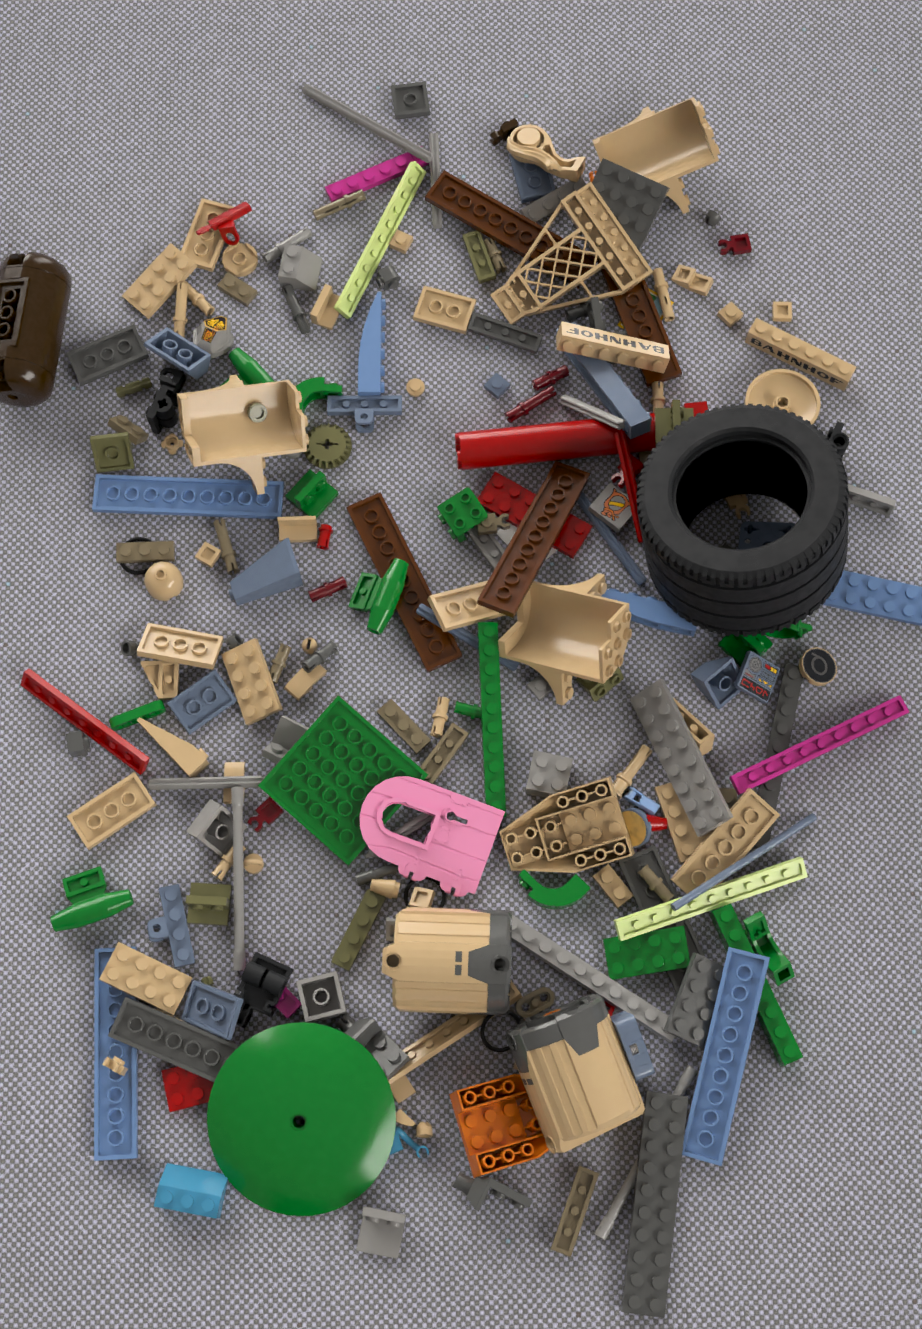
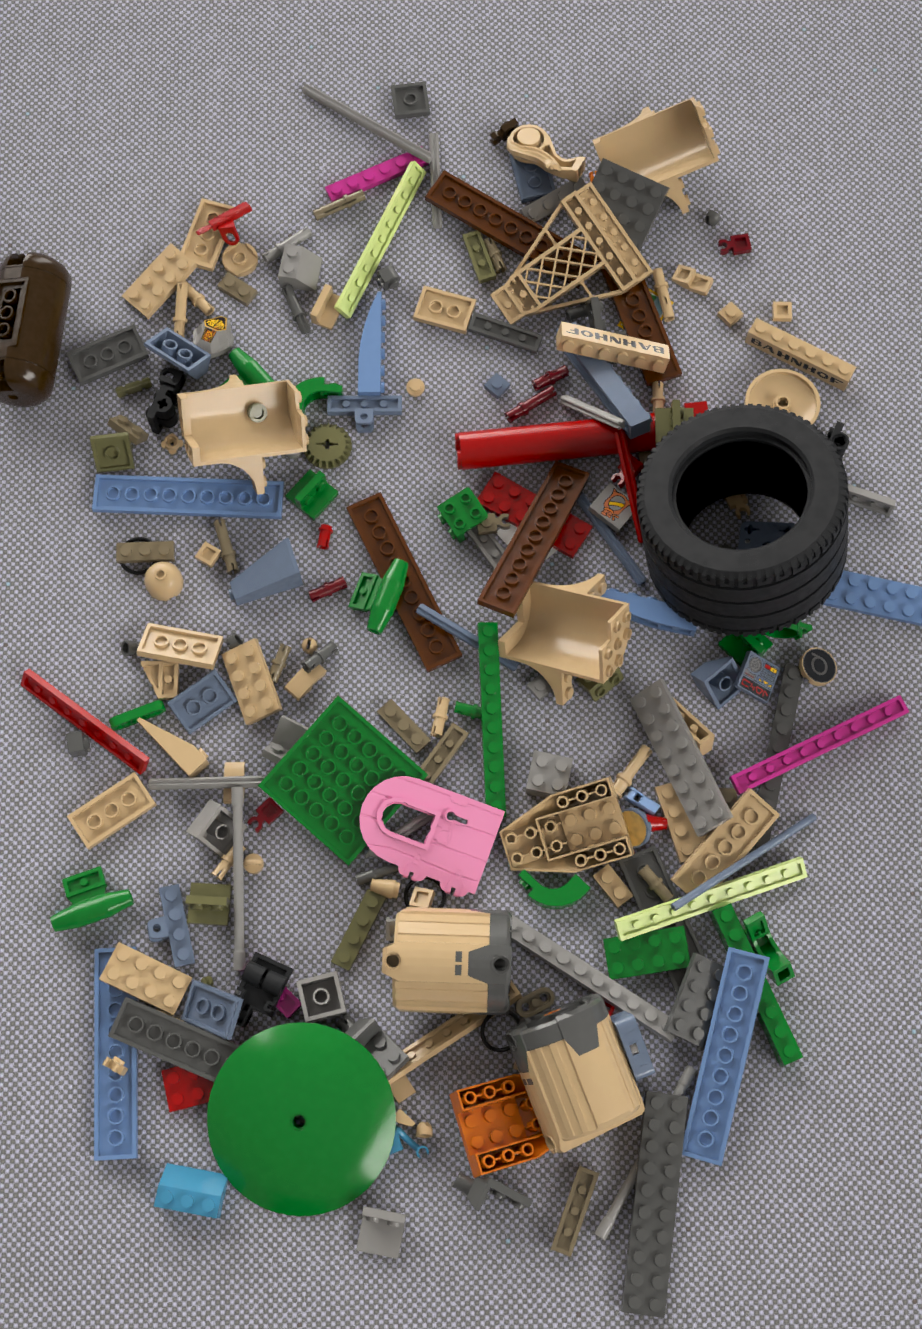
(298, 529): tan panel -> none
(401, 241): tan plate -> none
(460, 607): tan plate -> none

